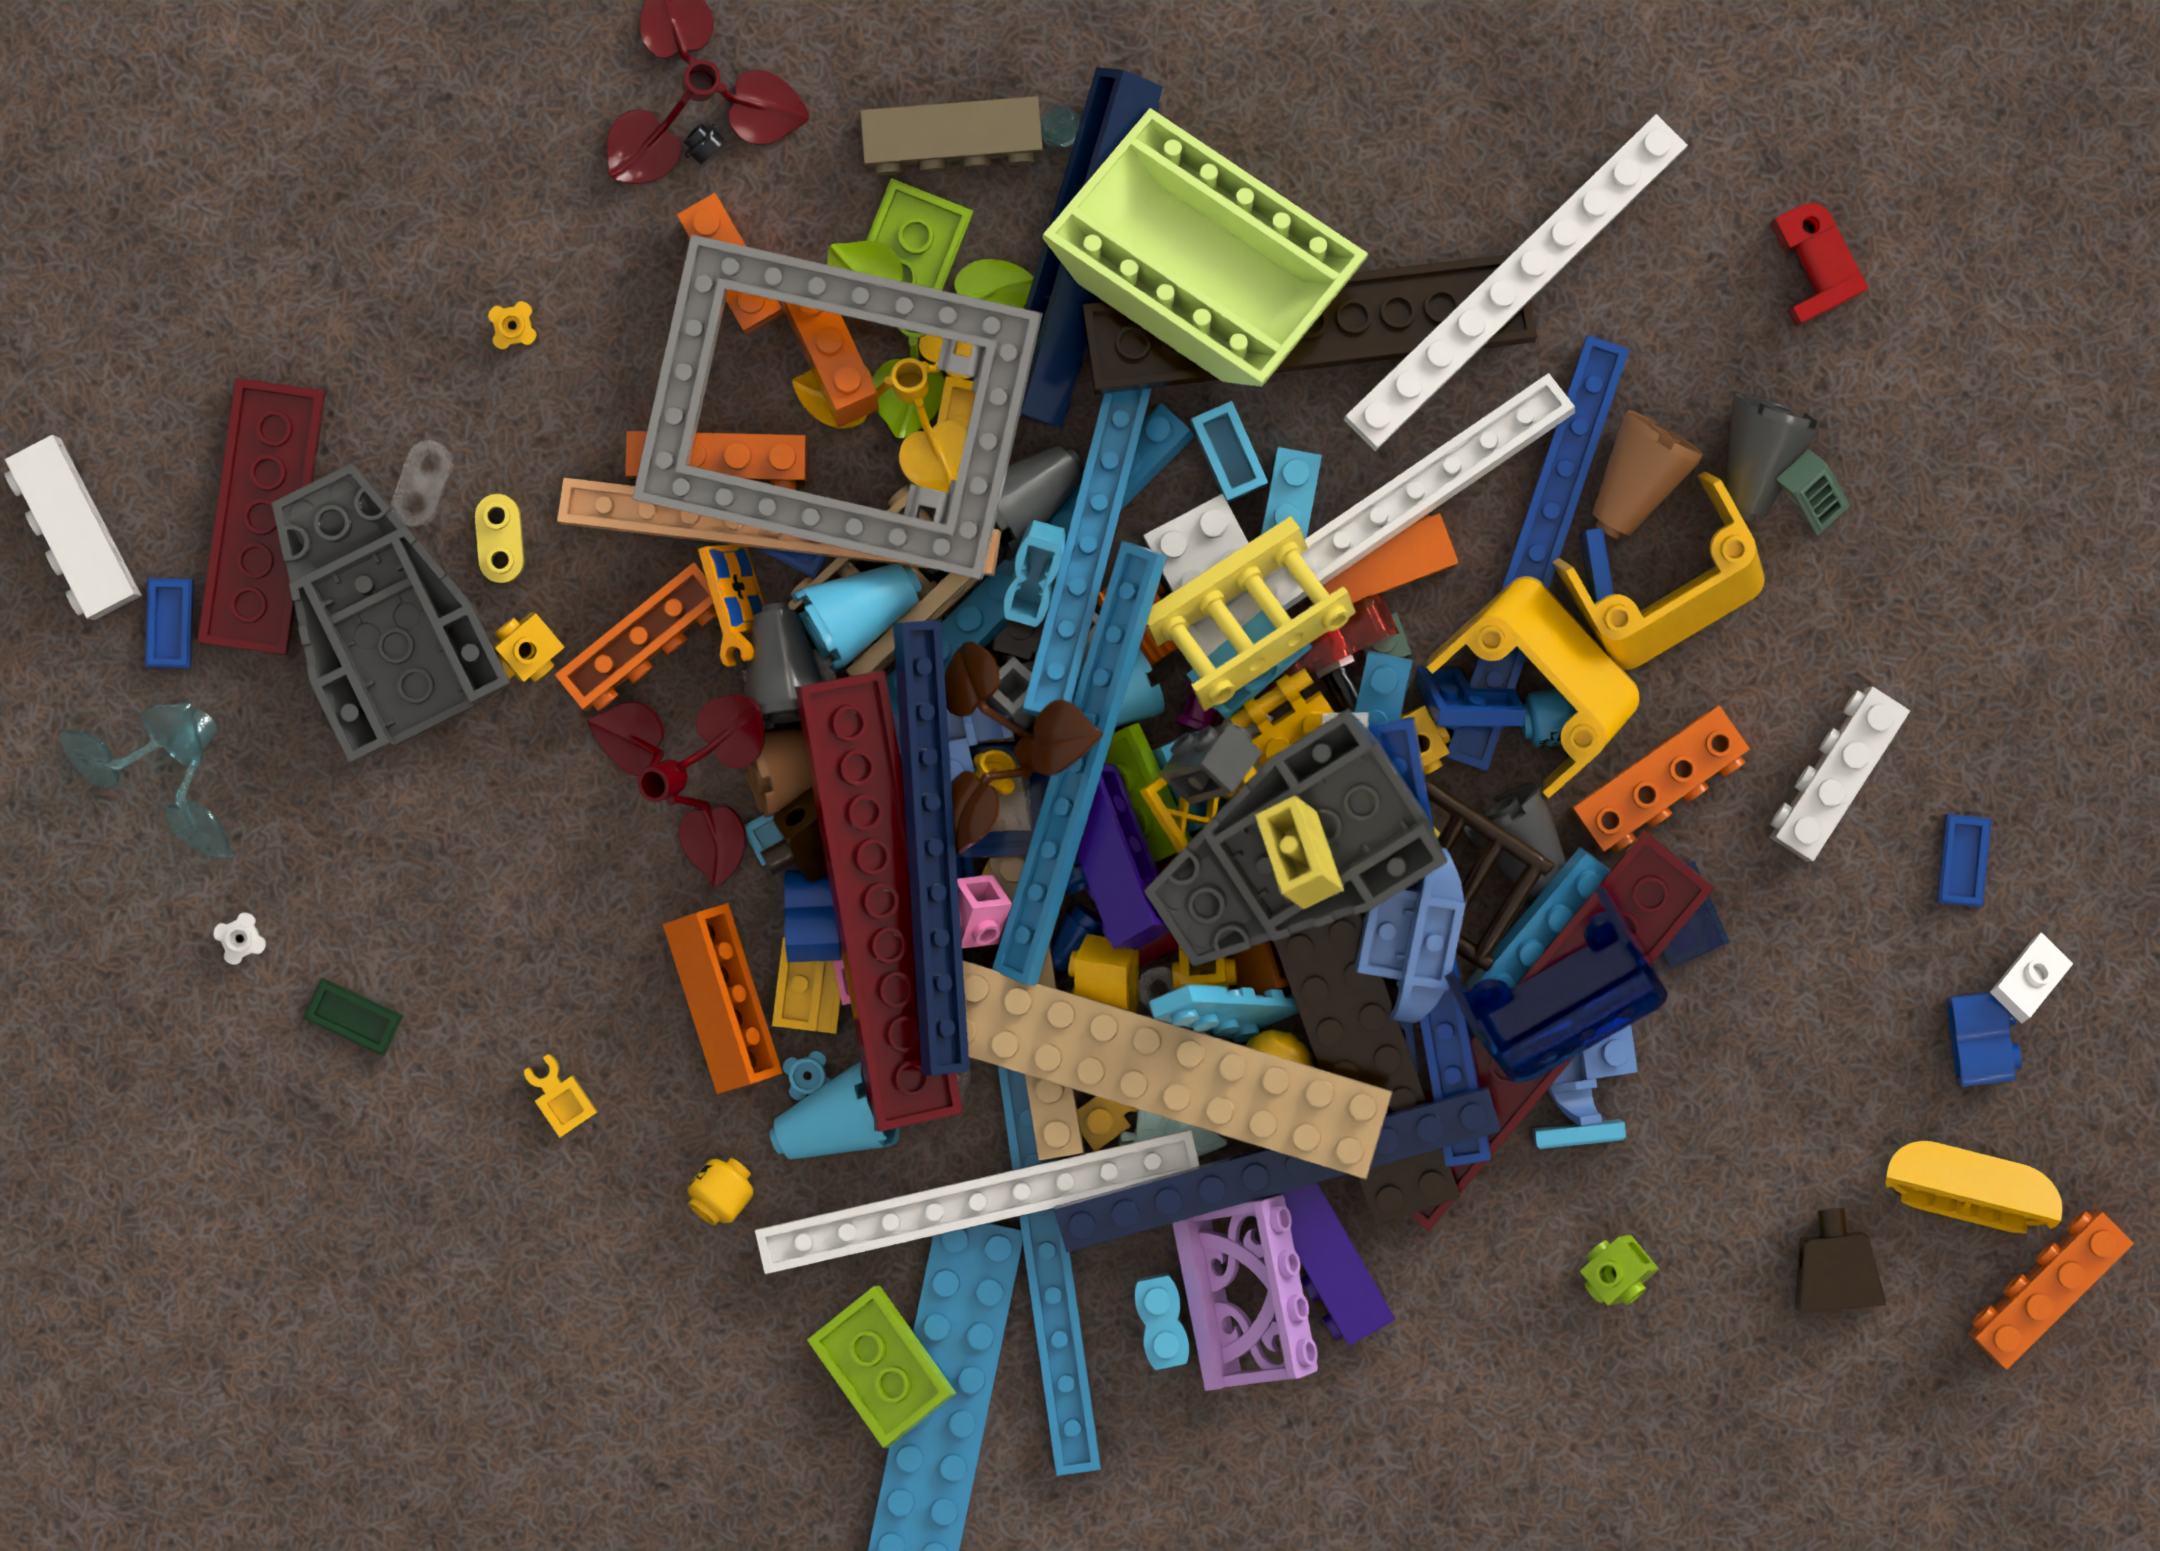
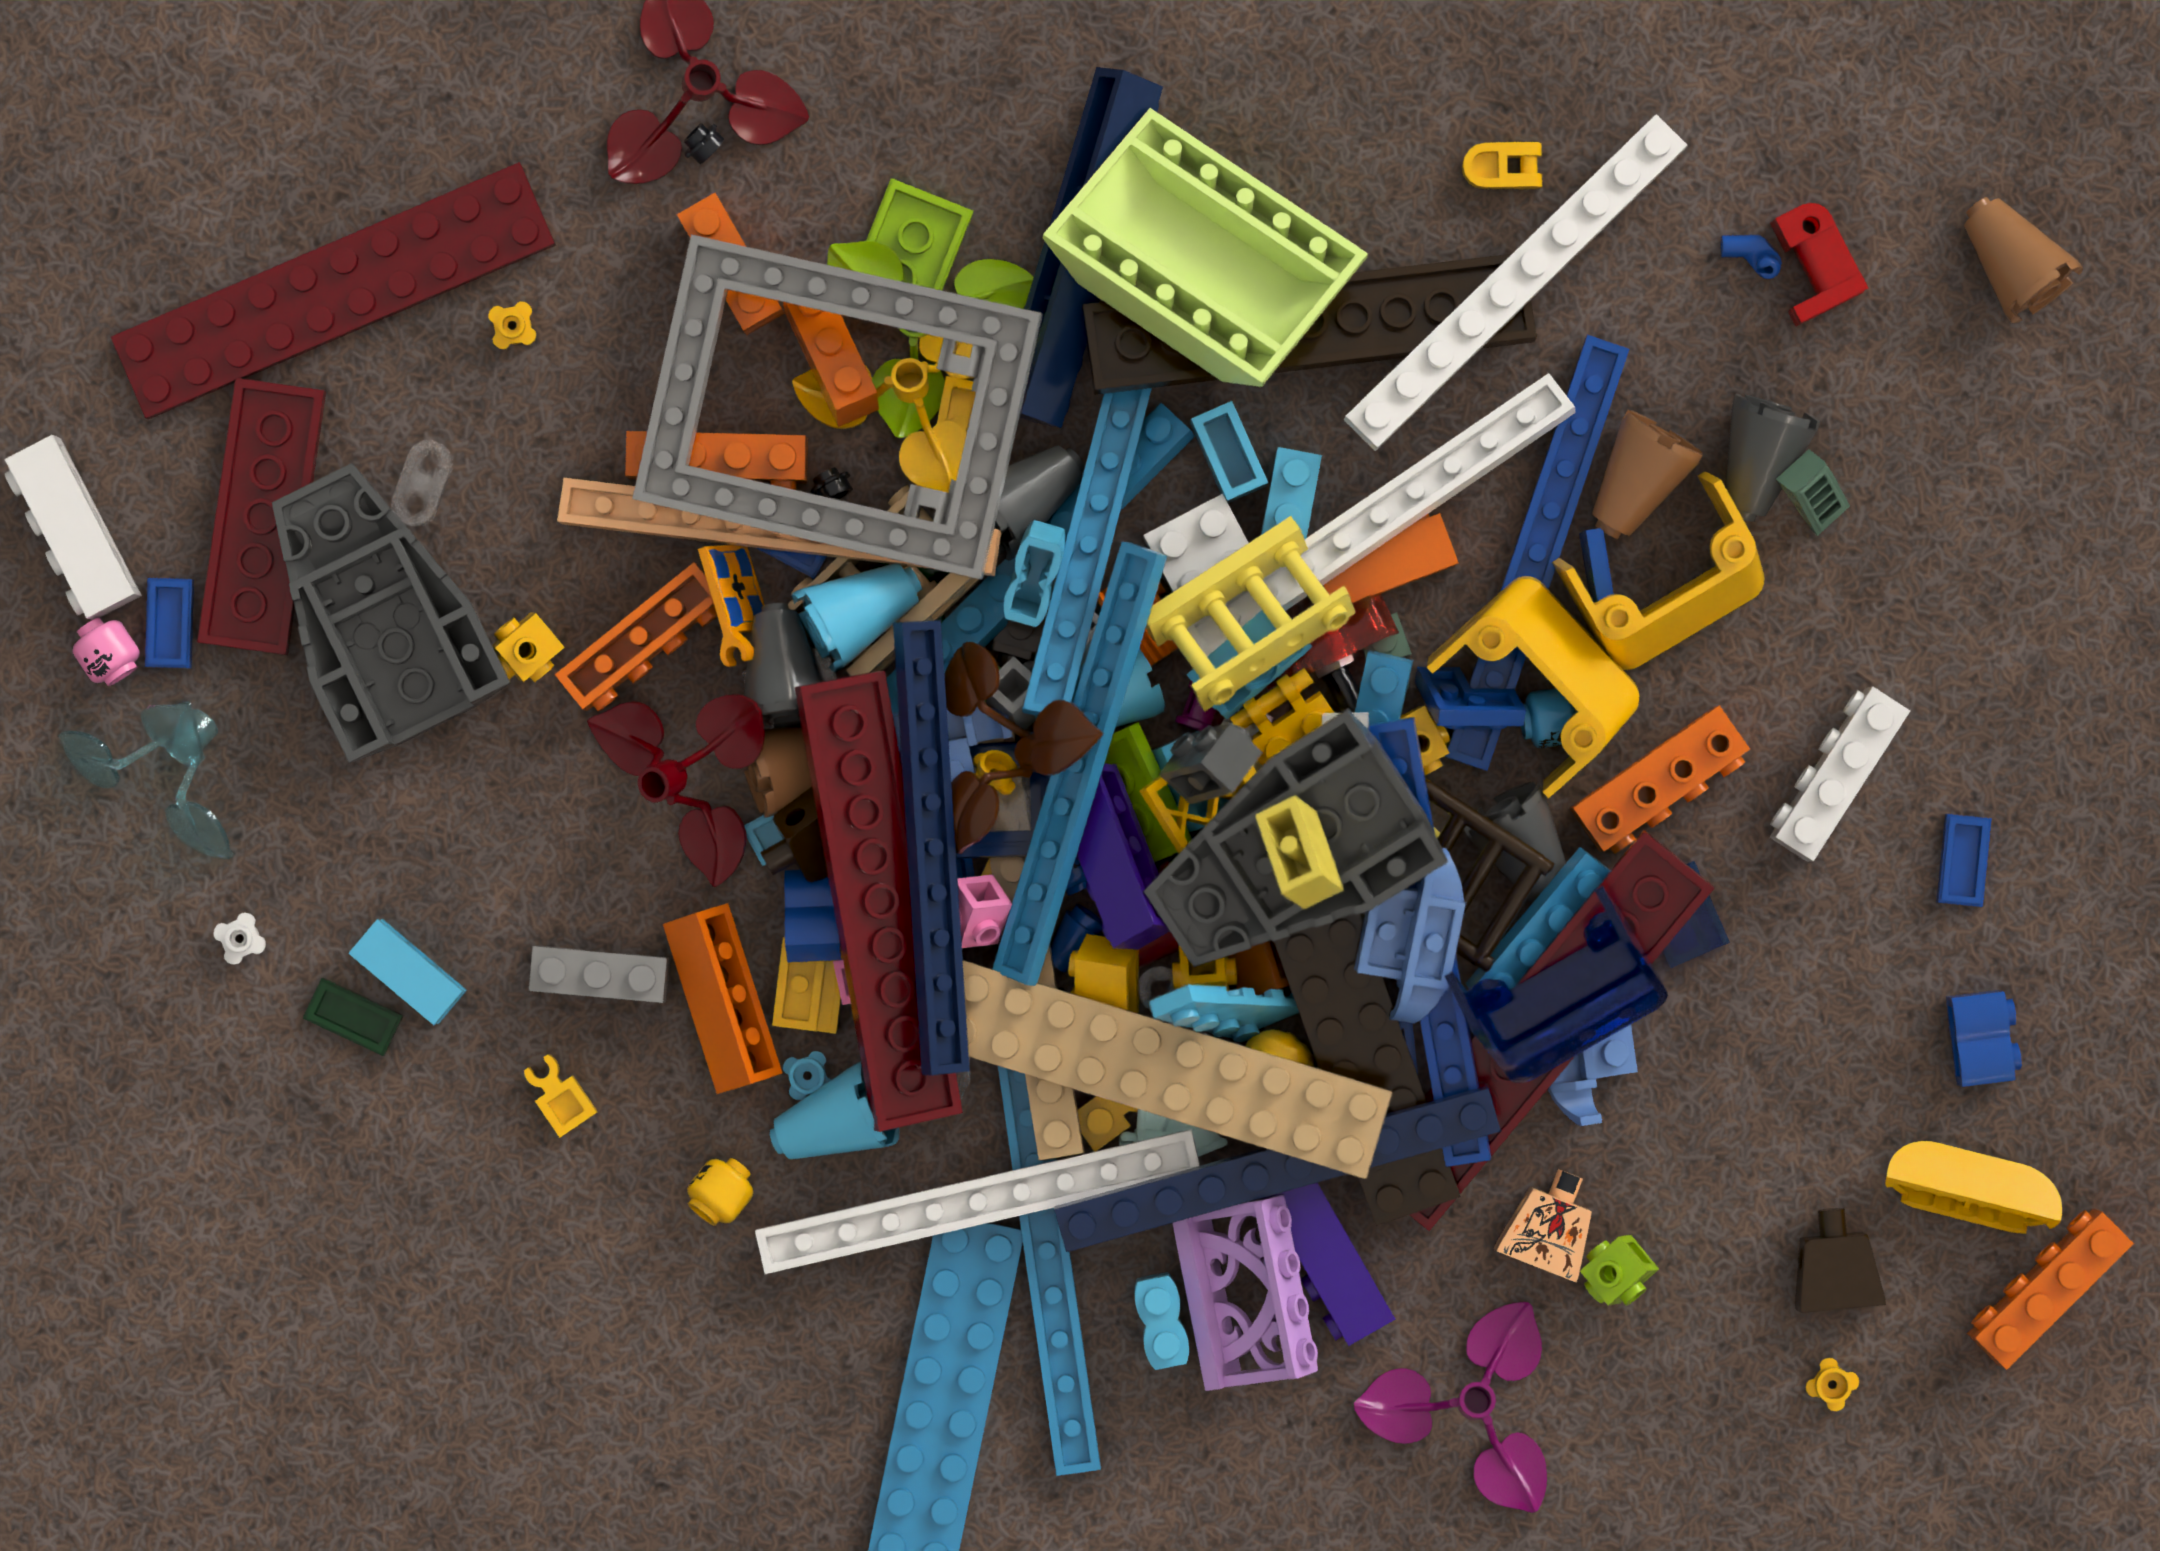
(106, 651): none -> bright pink head
(333, 291): none -> dark red plate
(407, 971): none -> medium azure piece
(498, 538): light yellow plate -> none
(599, 974): none -> light grey arch
(832, 484): none -> black plate
(881, 1366): lime plate -> none
(951, 133): dark tan brick -> none
(1060, 126): clear light blue plate -> none
(1487, 165): none -> yellow plate
(1504, 1343): none -> magenta plant
(1549, 1228): none -> light nougat torso
(1577, 1135): medium azure tile -> none
(1755, 250): none -> blue arm
(1834, 1397): none -> yellow plate
(2018, 258): none -> medium nougat cone
(2031, 978): white plate -> none

